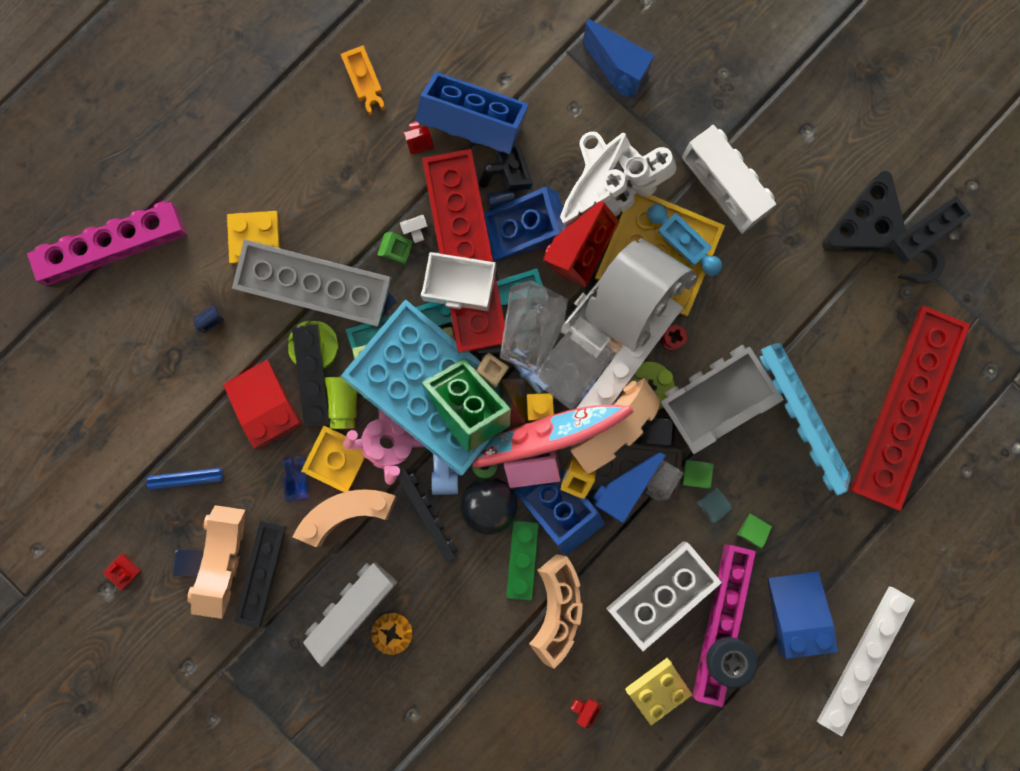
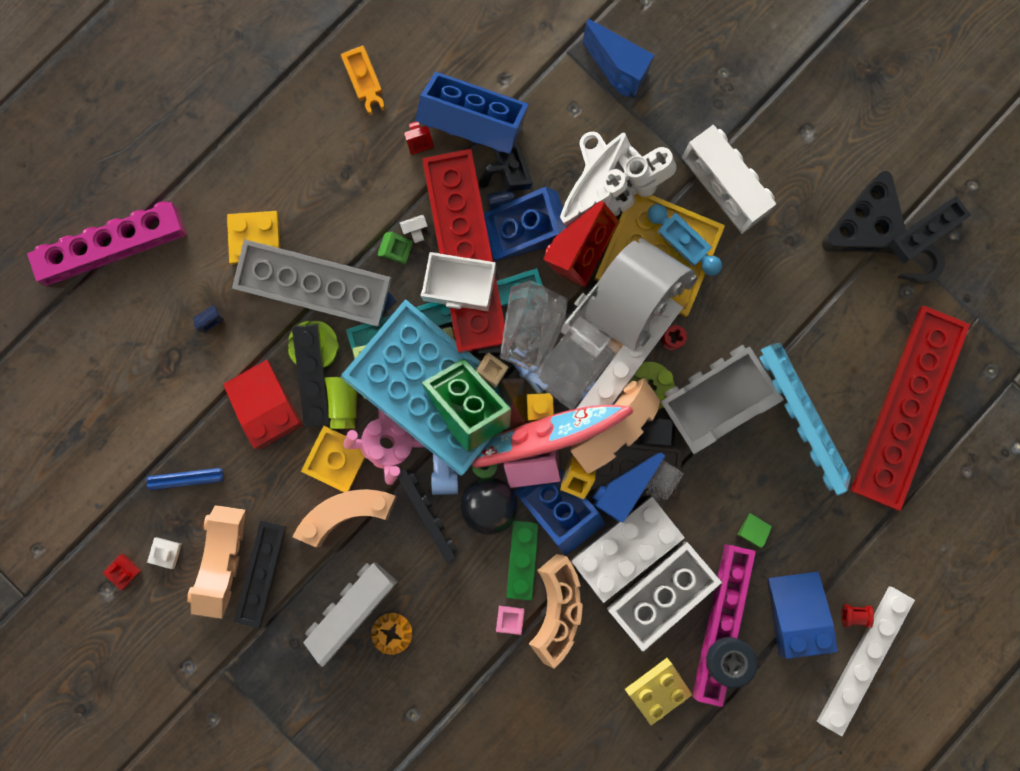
(164, 553): none -> white tile
(187, 562): dark blue slope -> none
(294, 482): clear blue plate -> none
(510, 620): none -> bright pink tile
(587, 711): red tile -> none
(627, 549): none -> white brick
(698, 474): bright green slope -> none
(715, 505): clear light blue slope -> none
(857, 616): none -> red bush

